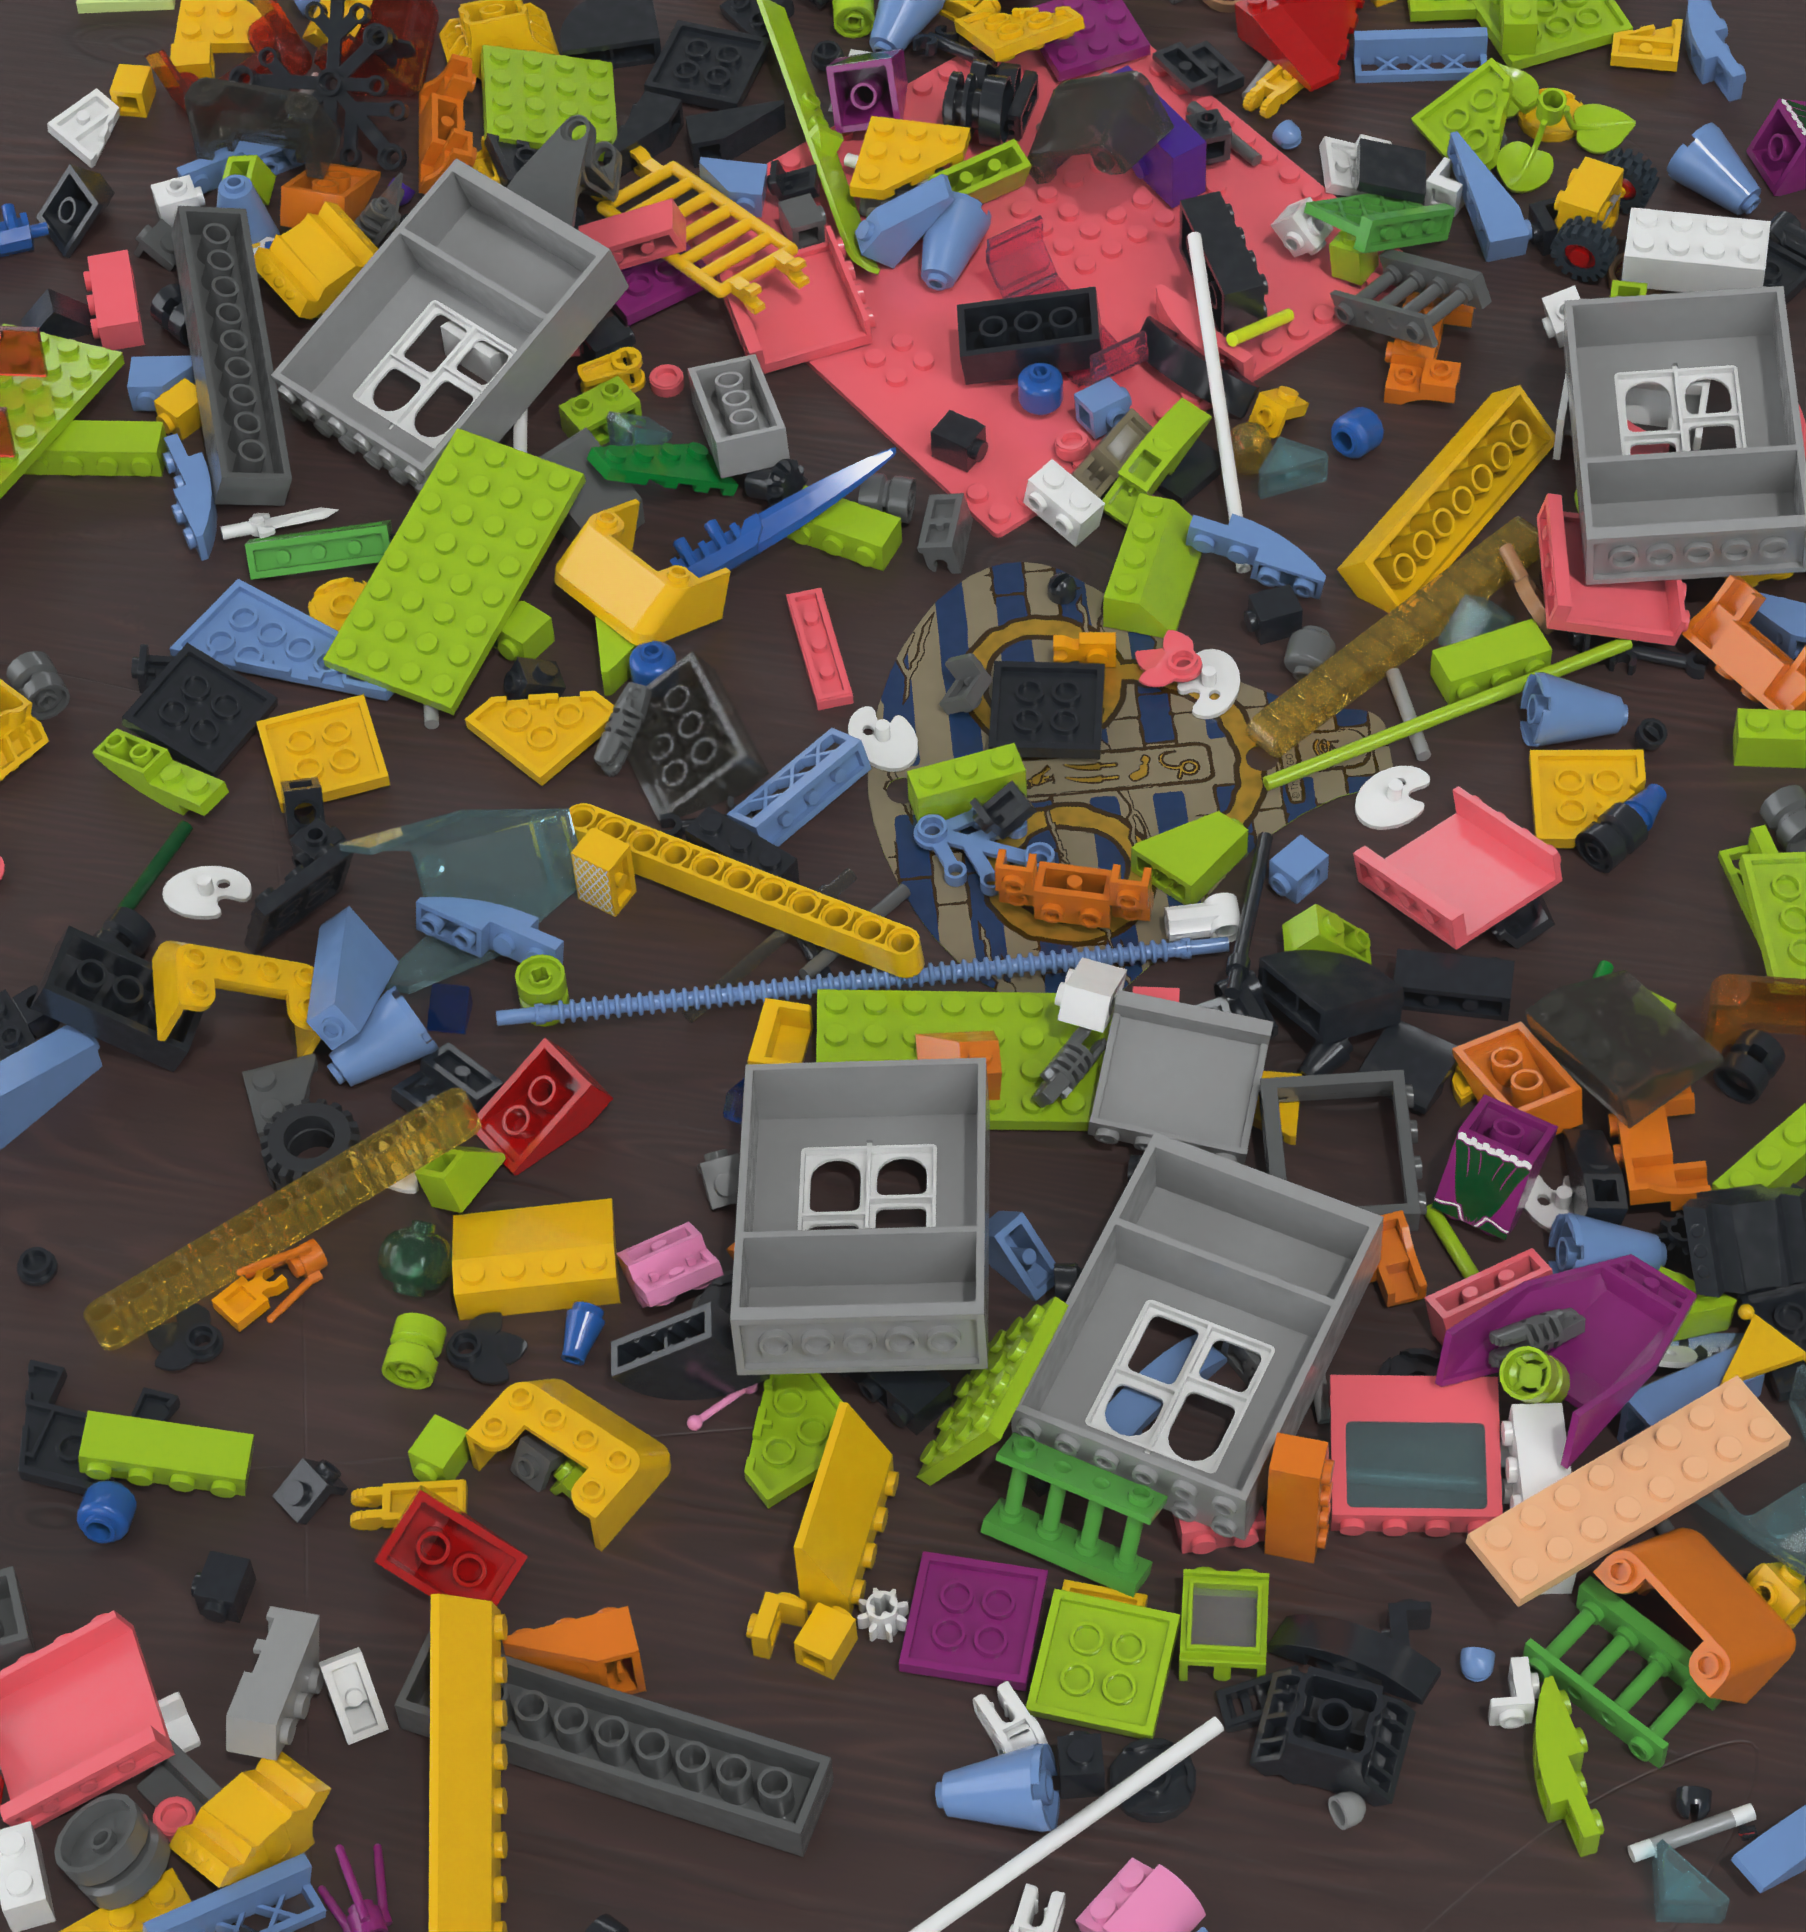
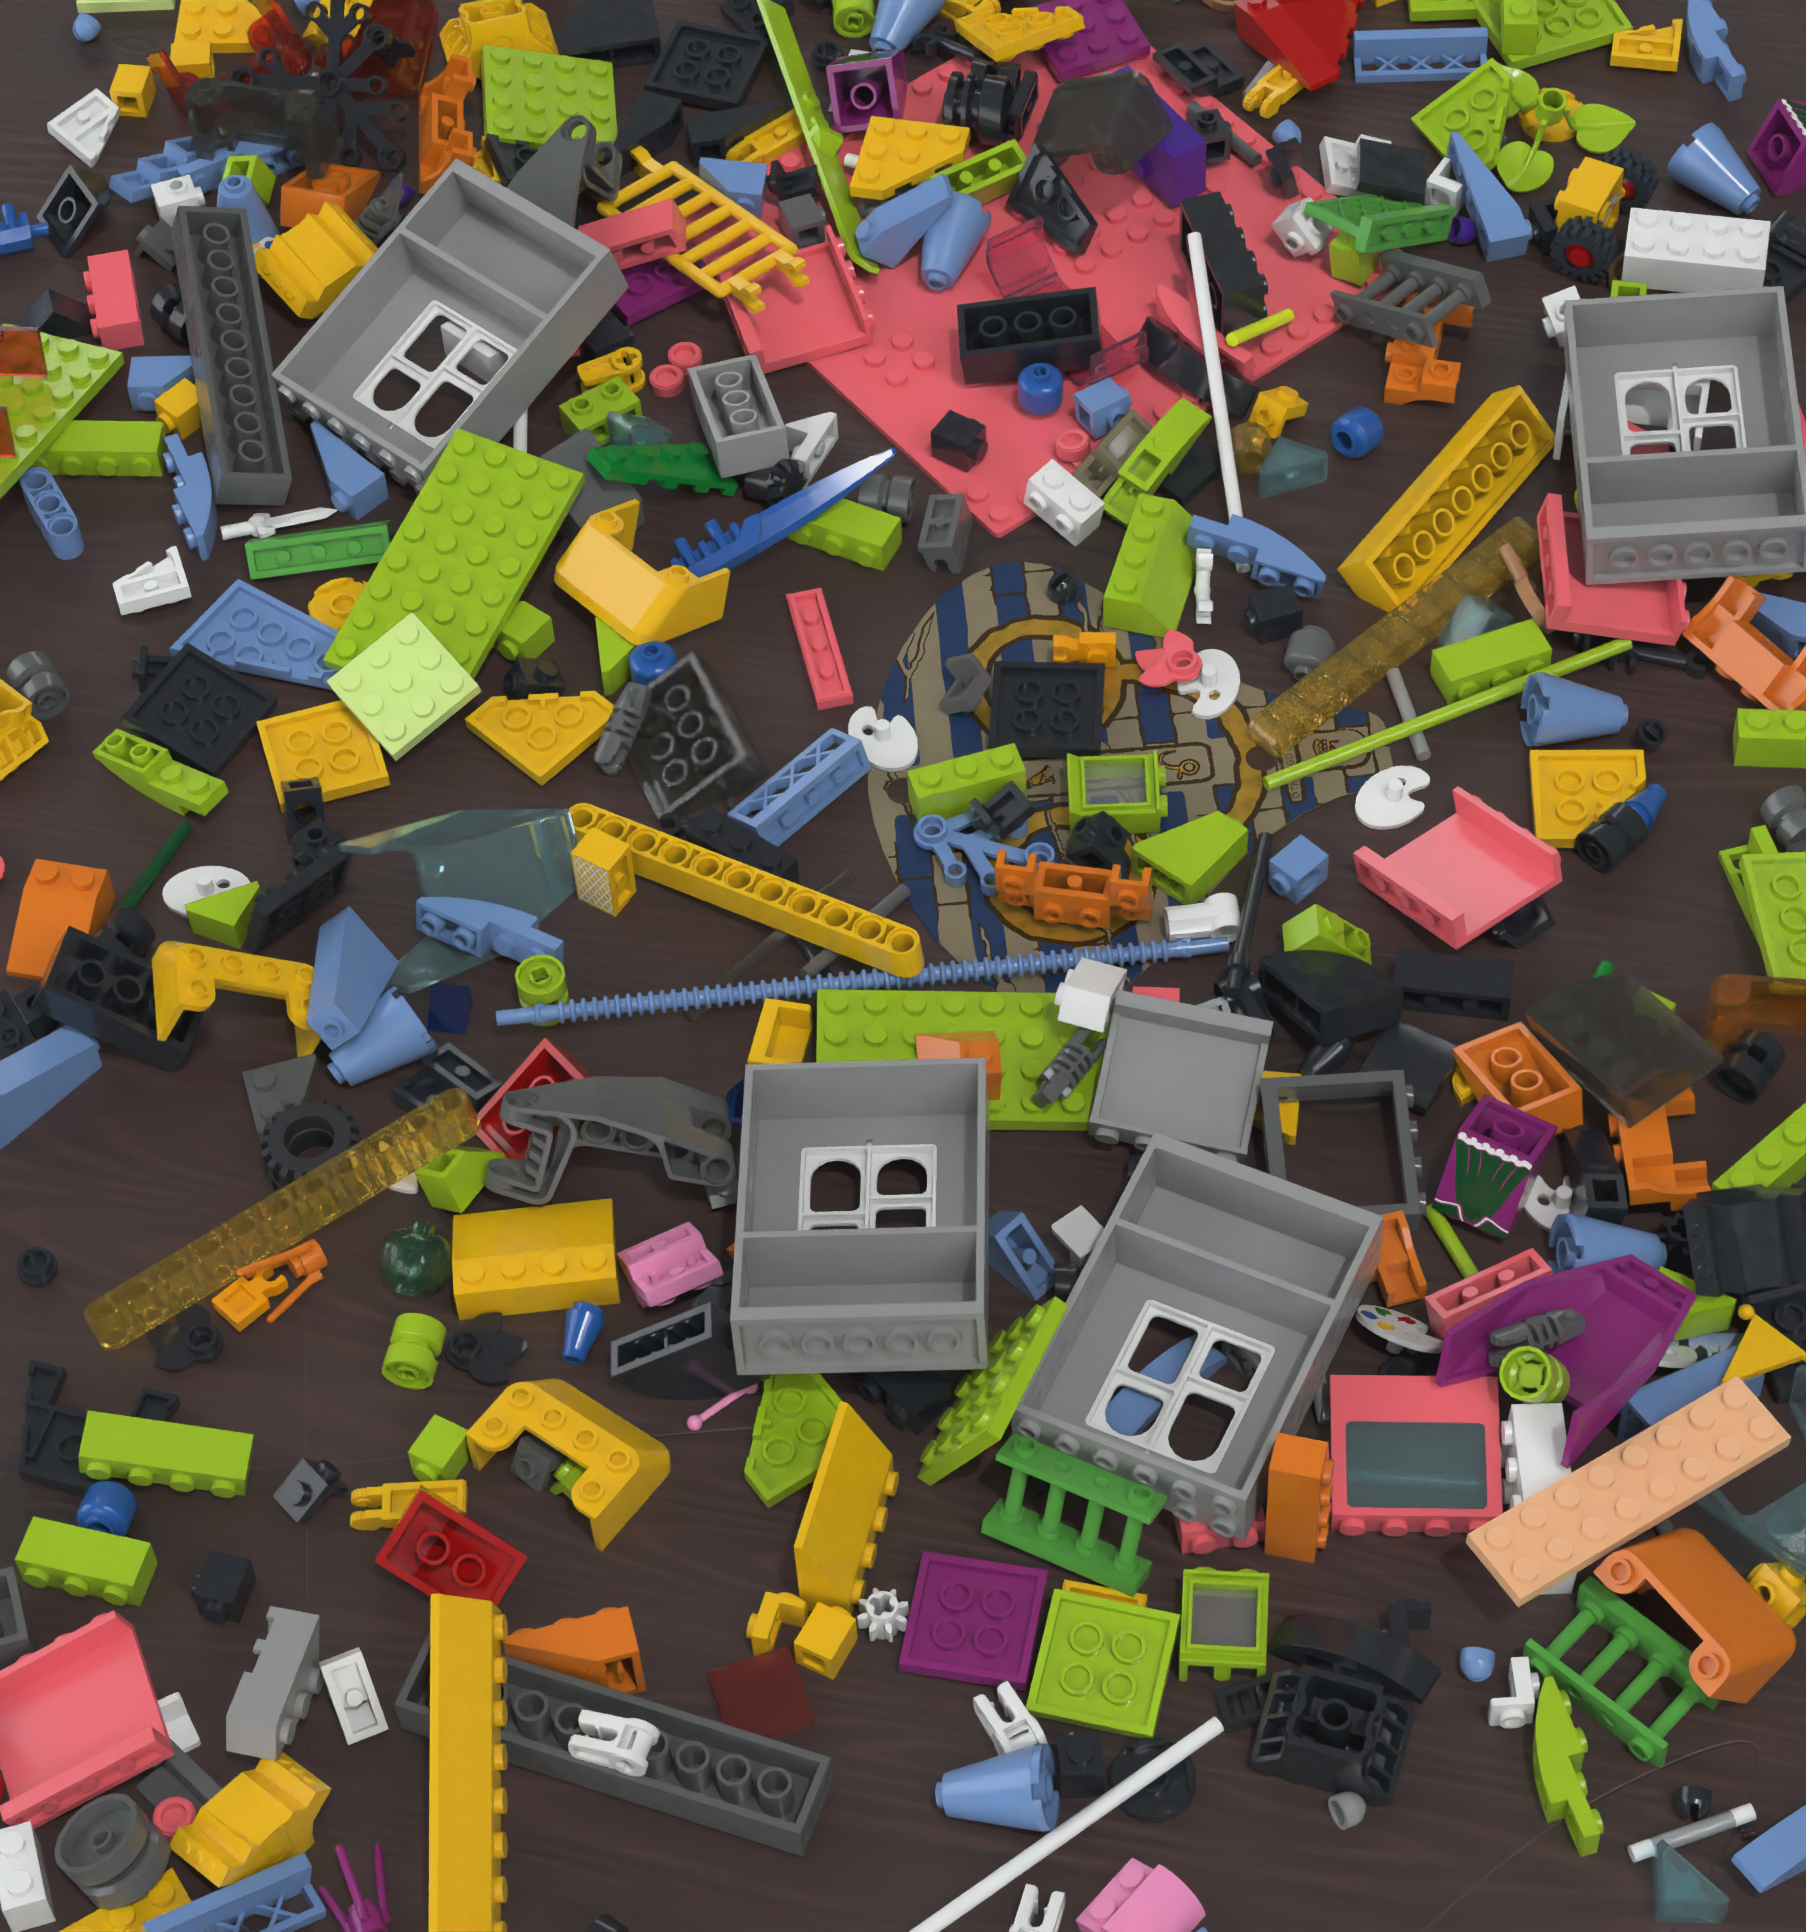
(50, 902): none -> orange slope
(52, 513): none -> medium blue beam
(85, 27): none -> medium blue hinge
(86, 1562): none -> lime brick
(153, 585): none -> white wing
(154, 169): none -> medium blue slope
(224, 915): none -> lime slope
(352, 480): none -> medium blue slope
(404, 686): none -> yellowish green plate
(627, 1746): none -> white piece
(634, 1117): none -> dark grey piece
(685, 356): none -> coral tile
(762, 1695): none -> clear red tile
(769, 141): none -> yellow hinge
(812, 441): none -> white slope
(1047, 192): none -> black wing
(1078, 1233): none -> white panel
(1097, 842): none -> black brick
(1121, 787): none -> lime window
(1202, 588): none -> white arm
(1280, 160): none -> black bracket
(1398, 1329): none -> white piece
(1462, 231): none -> dark purple hinge

